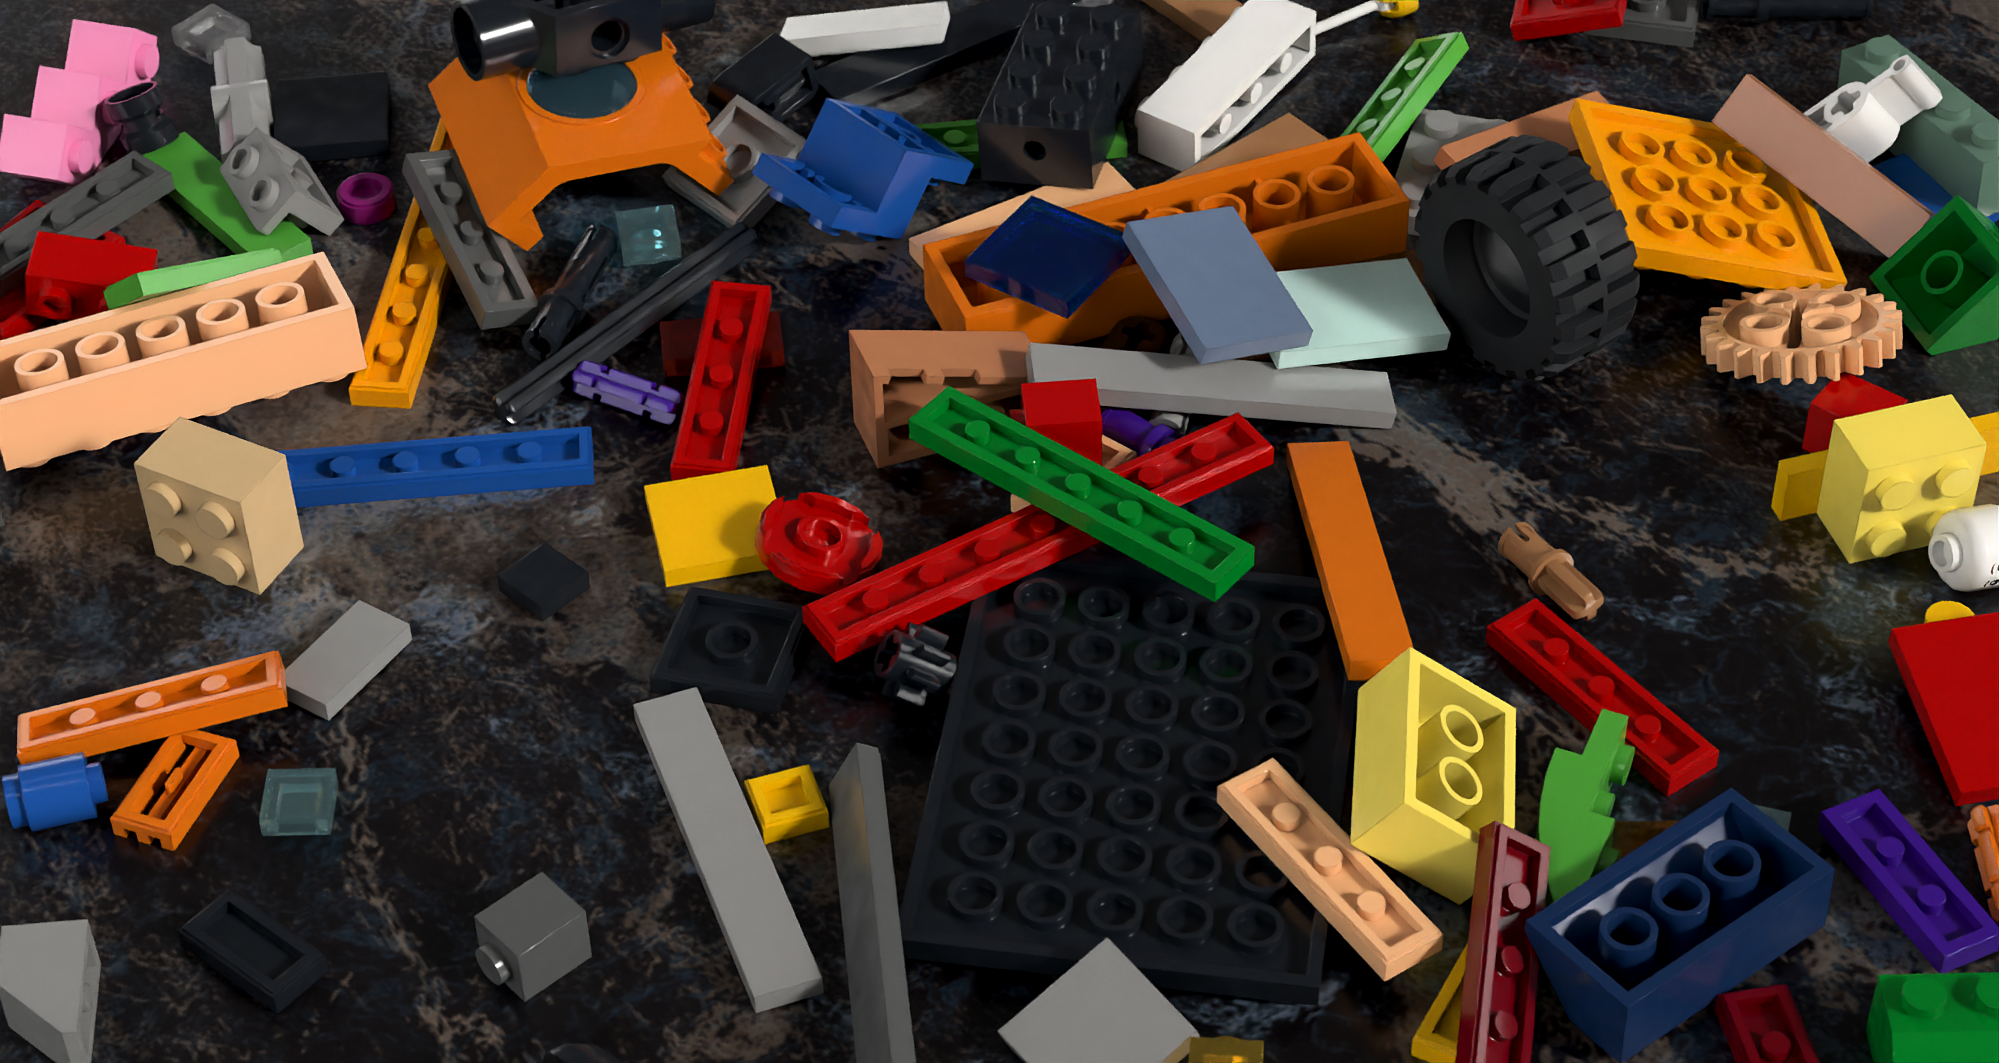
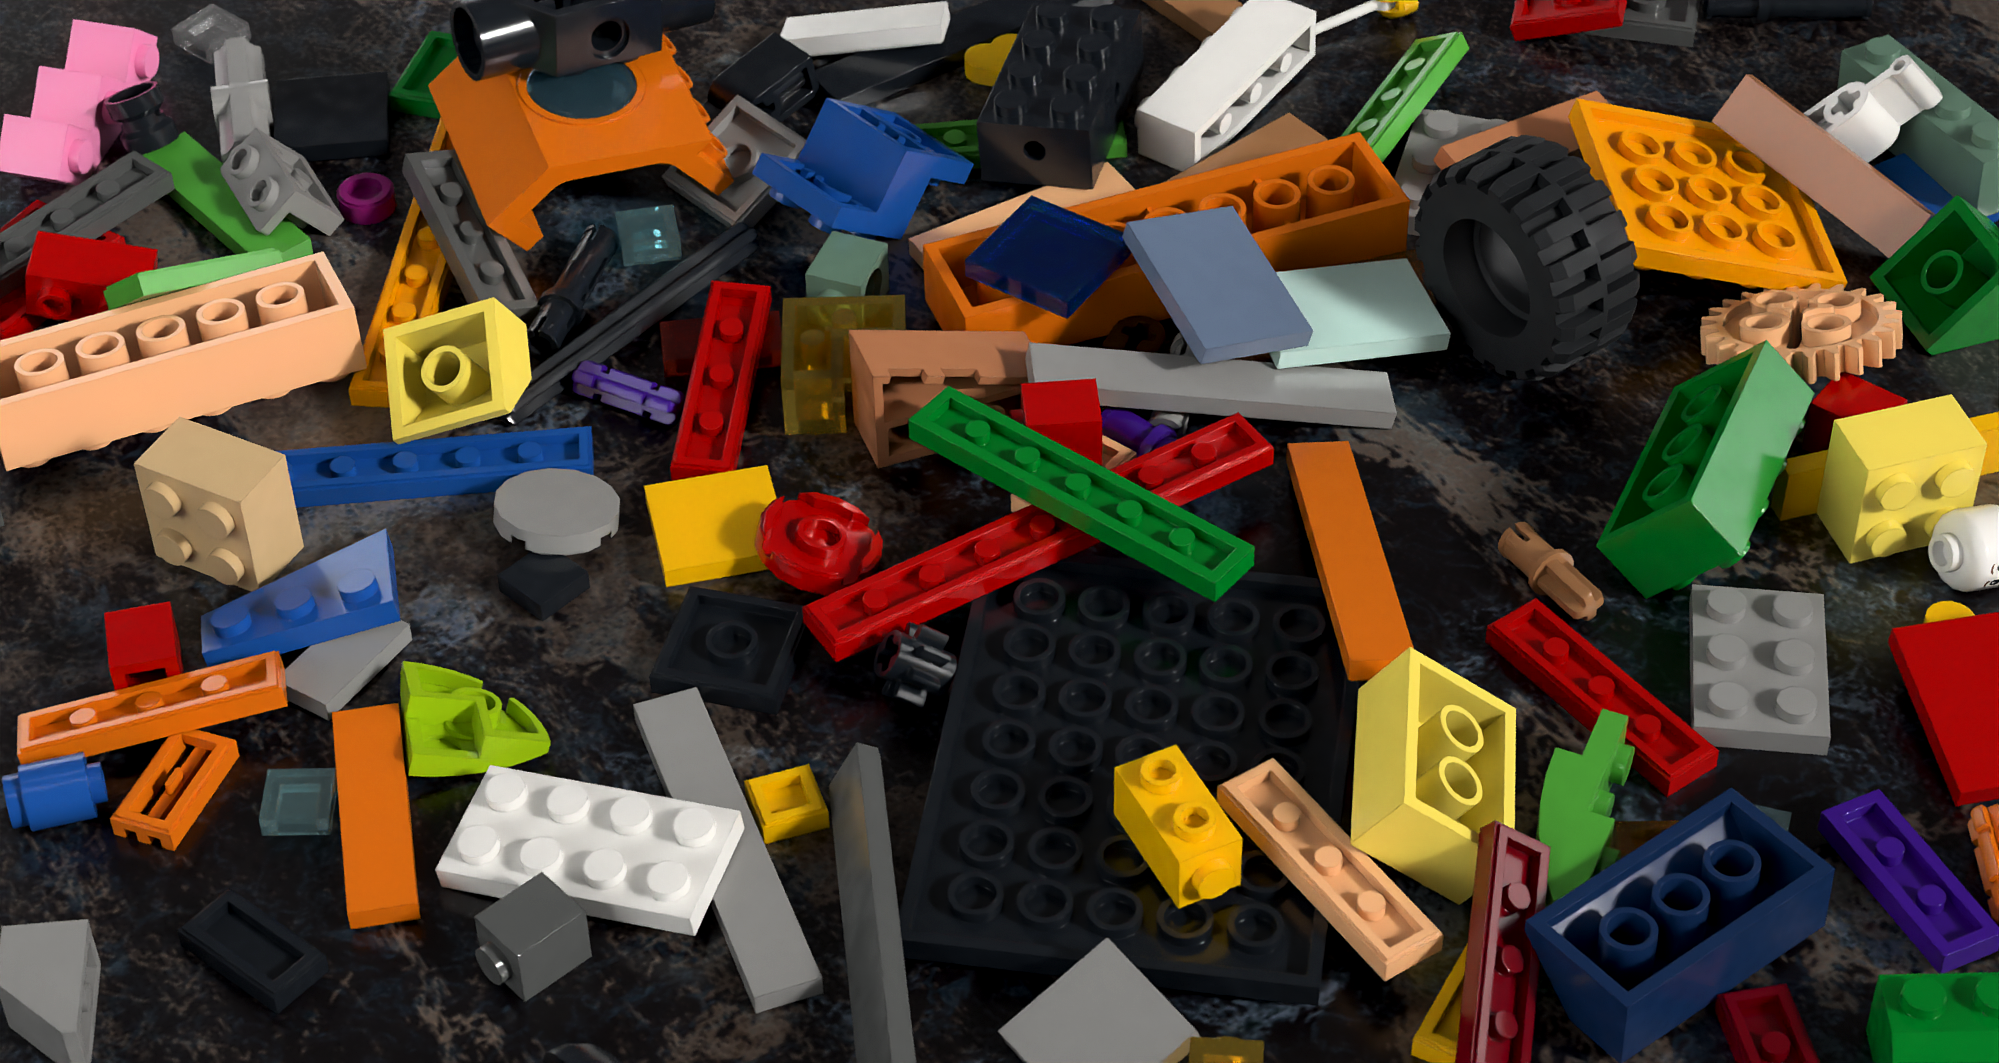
(142, 645): none -> red brick
(308, 607): none -> blue wing
(375, 816): none -> orange tile
(411, 91): none -> green tile
(455, 369): none -> light yellow slope
(460, 727): none -> lime brick
(556, 511): none -> light grey tile
(604, 846): none -> white plate
(818, 355): none -> clear yellow brick
(849, 268): none -> sand green brick
(986, 60): none -> yellow tile
(1177, 826): none -> yellow brick
(1706, 471): none -> green brick
(1759, 669): none -> light grey plate

